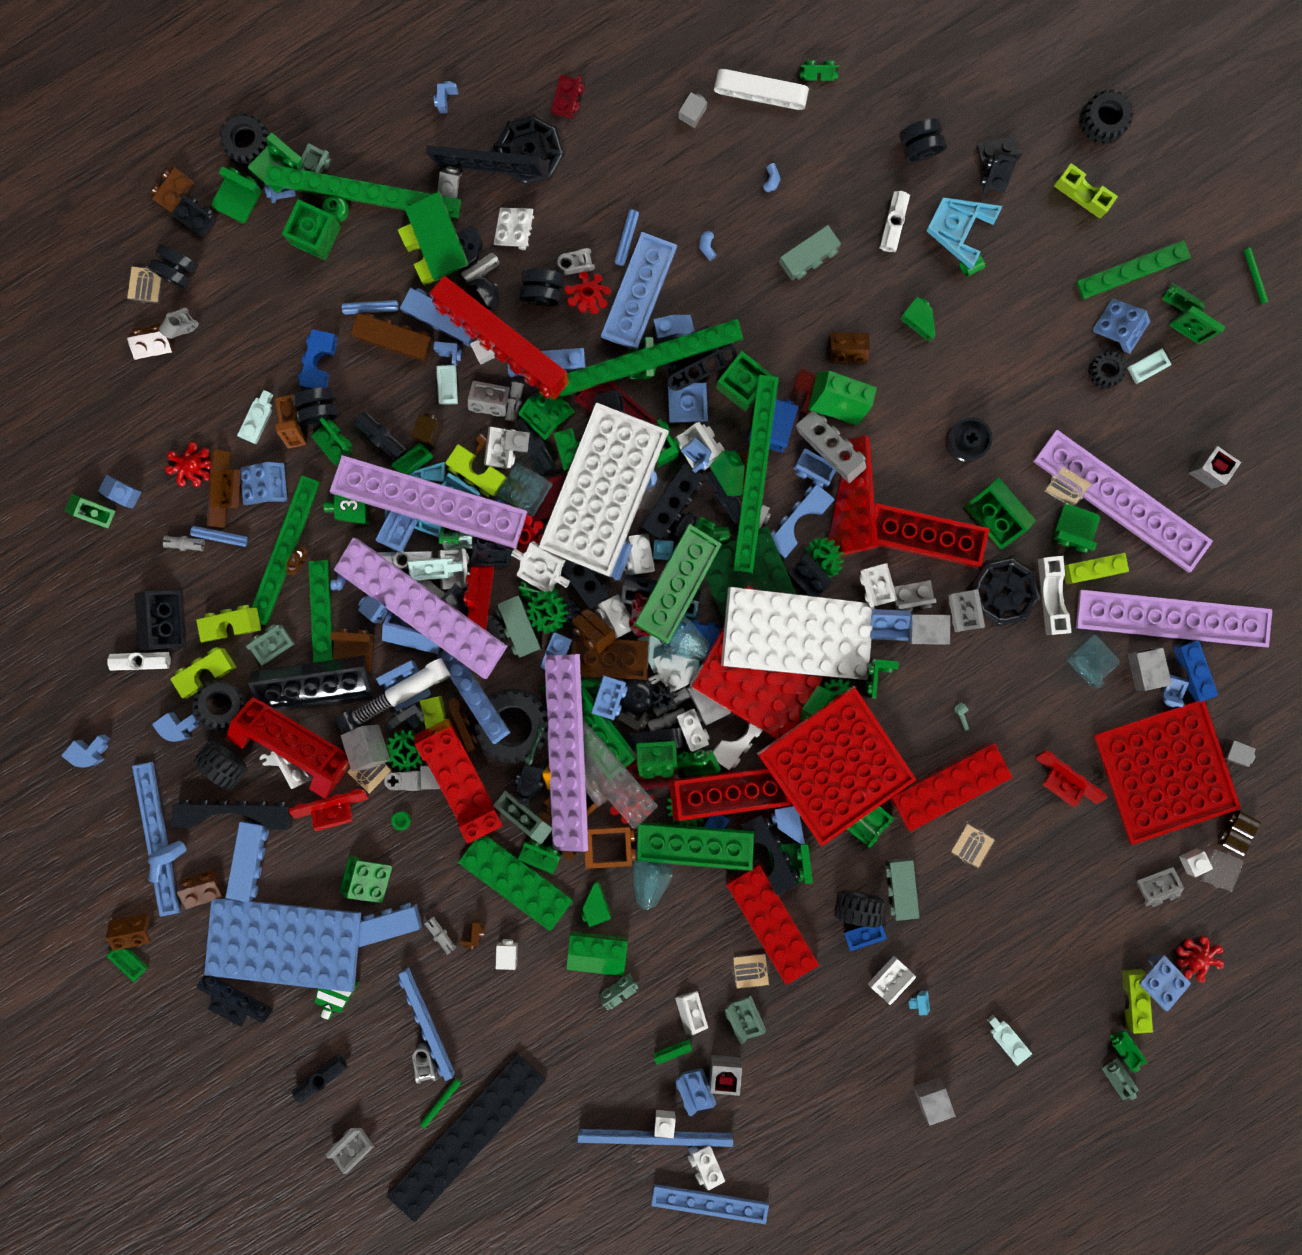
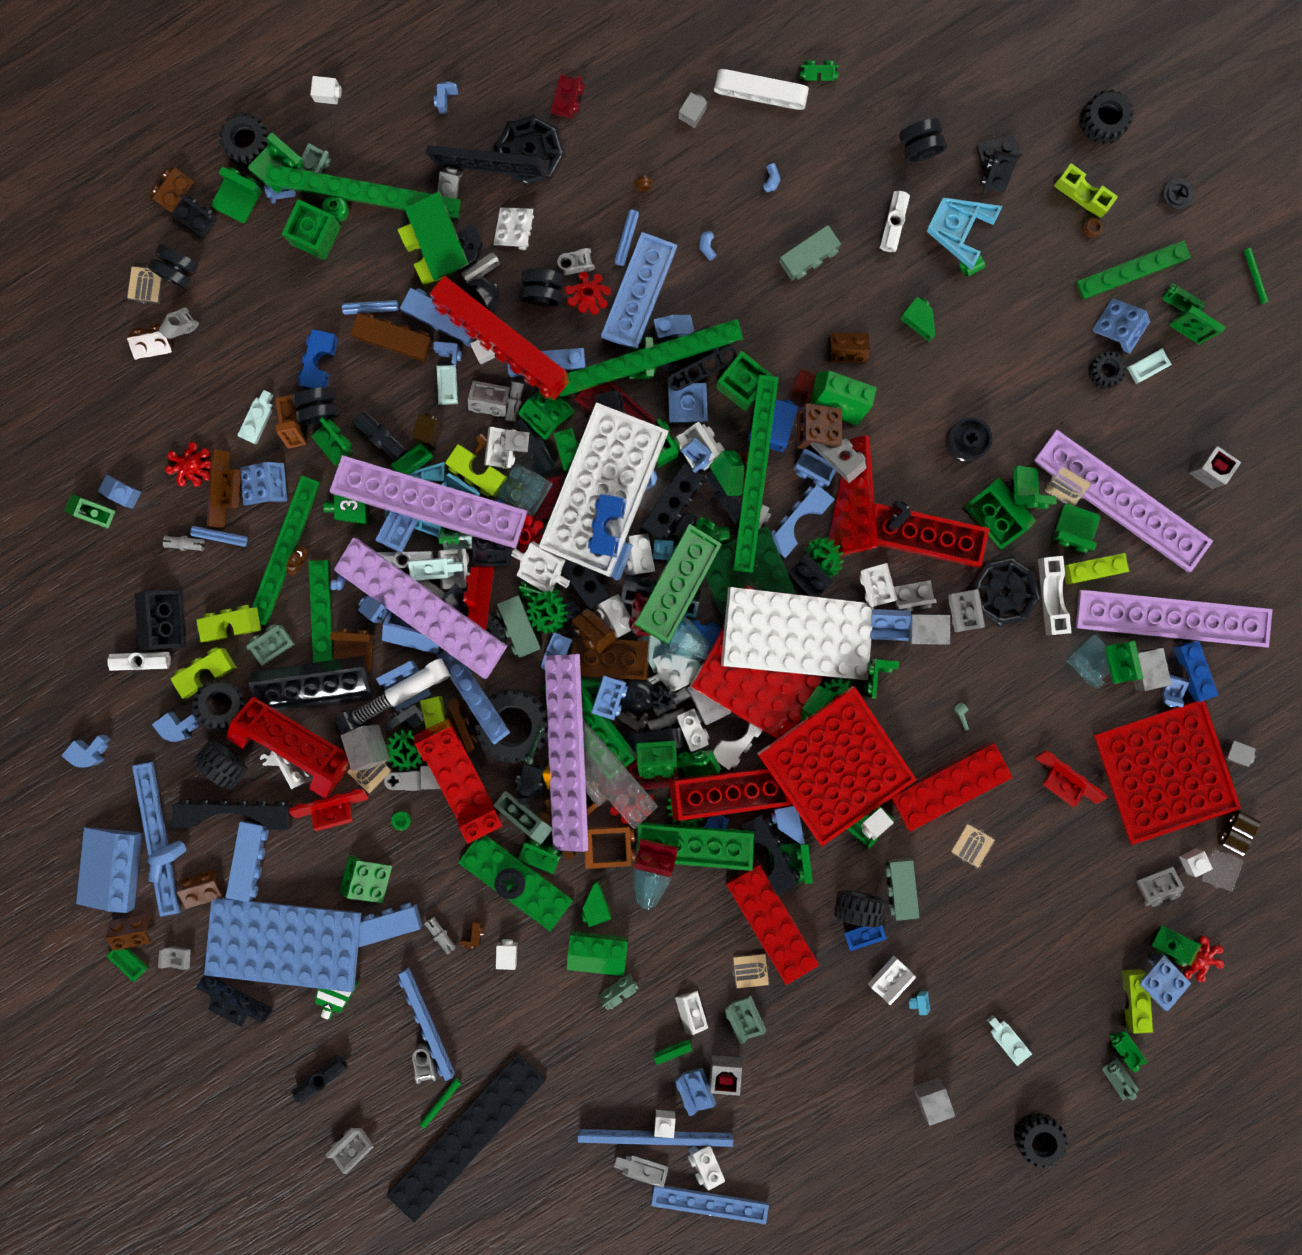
(109, 869): none -> medium blue slope
(174, 957): none -> light grey bracket
(325, 90): none -> white brick
(501, 886): none -> black gear
(607, 509): none -> blue arch
(642, 1170): none -> light grey hinge
(643, 183): none -> reddish brown plate
(656, 858): none -> dark red bracket
(819, 425): none -> reddish brown bracket
(876, 824): none -> white brick
(897, 519): none -> black bracket
(1027, 489): none -> green bracket
(1052, 1151): none -> black tyre
(1092, 228): none -> reddish brown plate
(1123, 662): none -> green bracket
(1176, 945): none -> green brick
(1186, 192): none -> black gear

